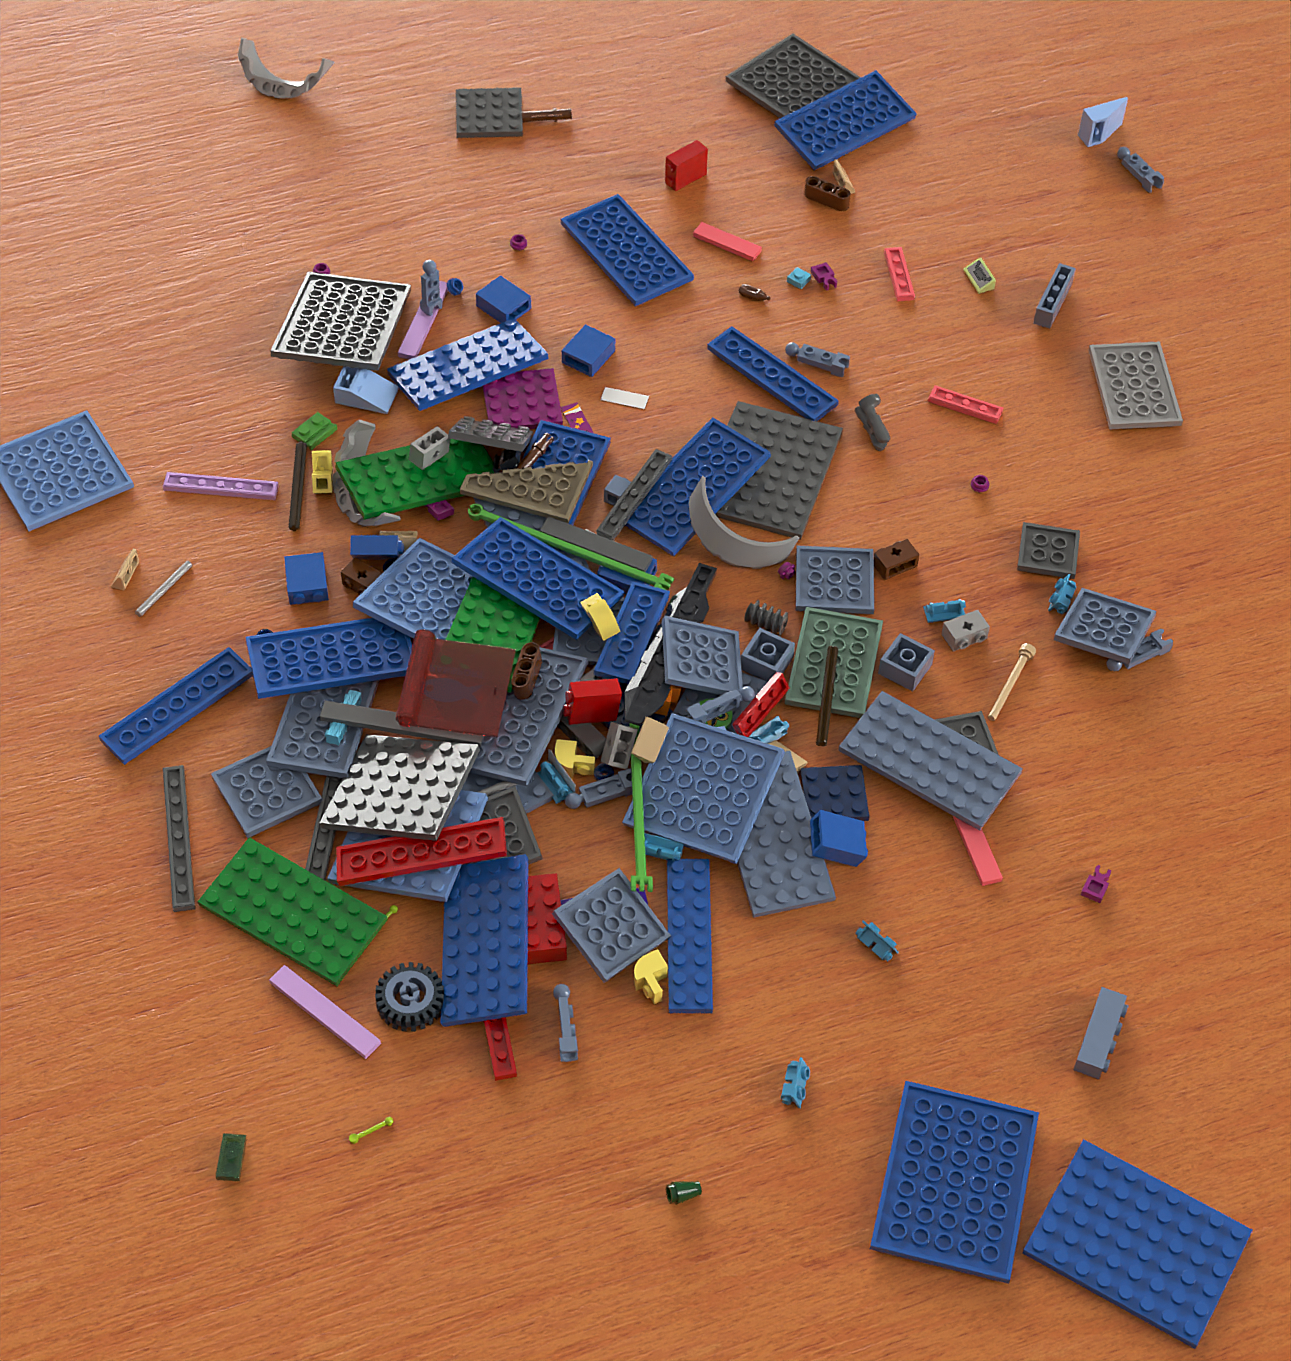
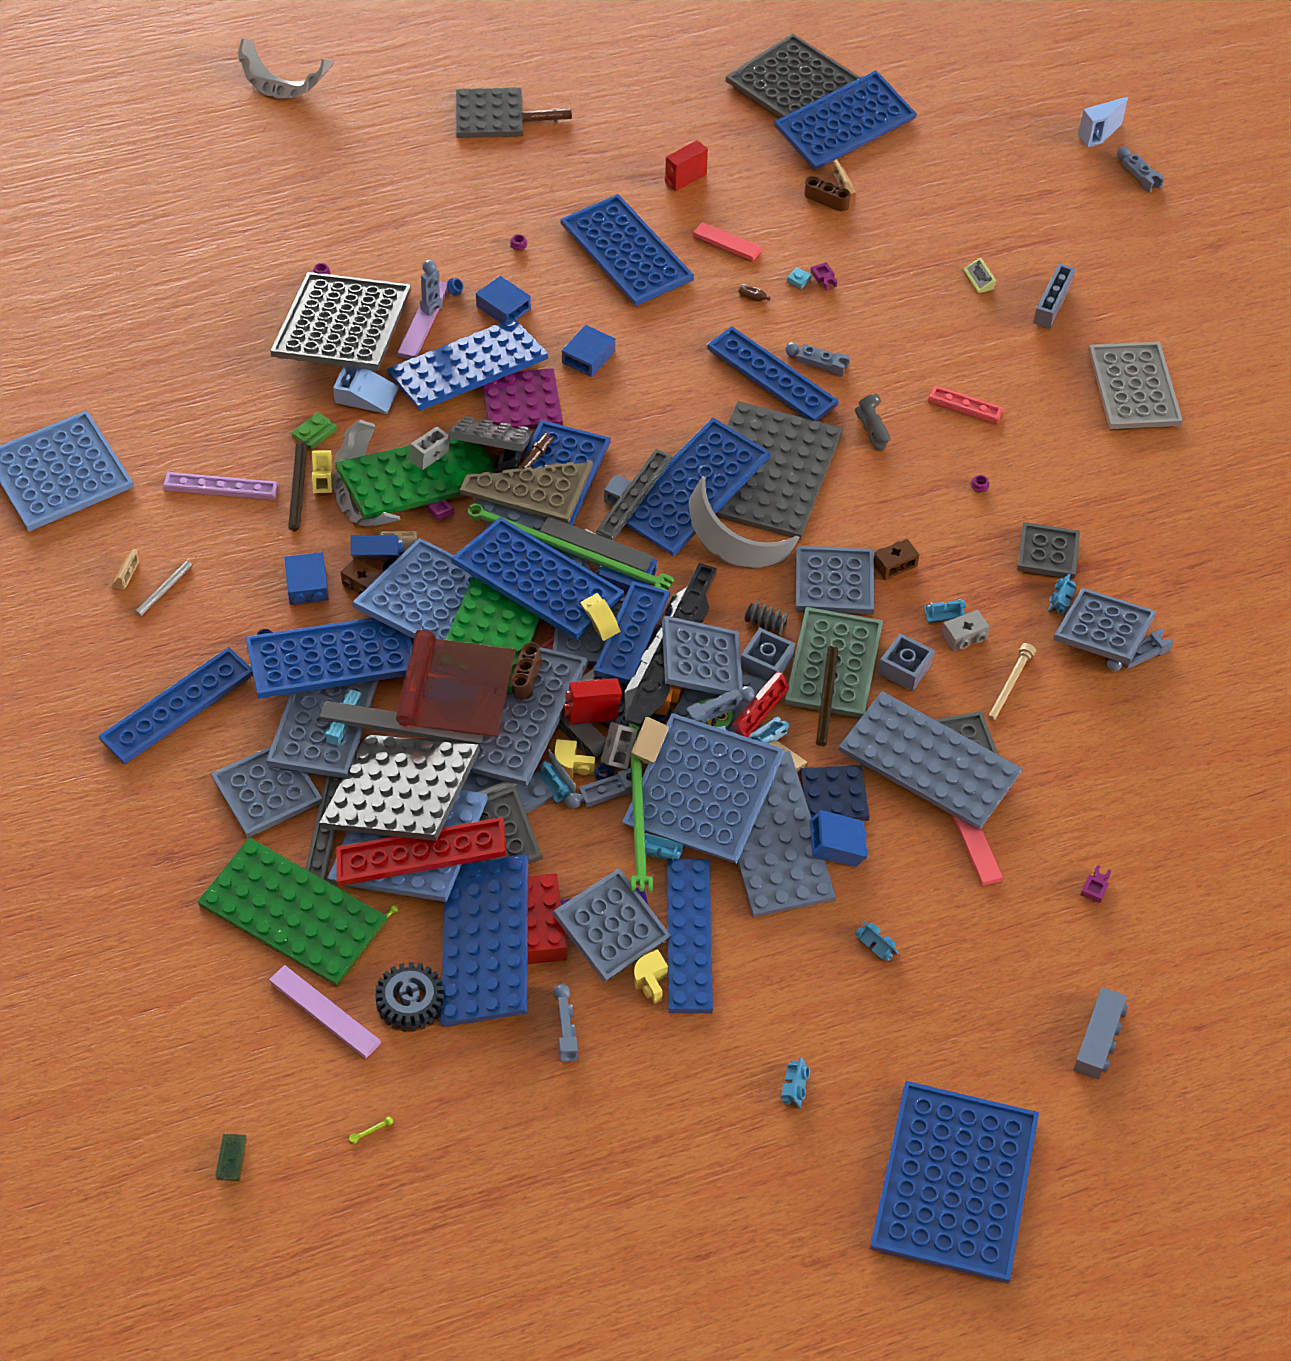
(178, 839): dark grey tile -> none
(500, 1048): red plate -> none
(576, 417): magenta sticker -> none
(624, 398): white sticker -> none
(682, 1191): dark green cone -> none
(786, 570): magenta plate -> none
(899, 274): coral tile -> none
(1138, 1243): blue plate -> none

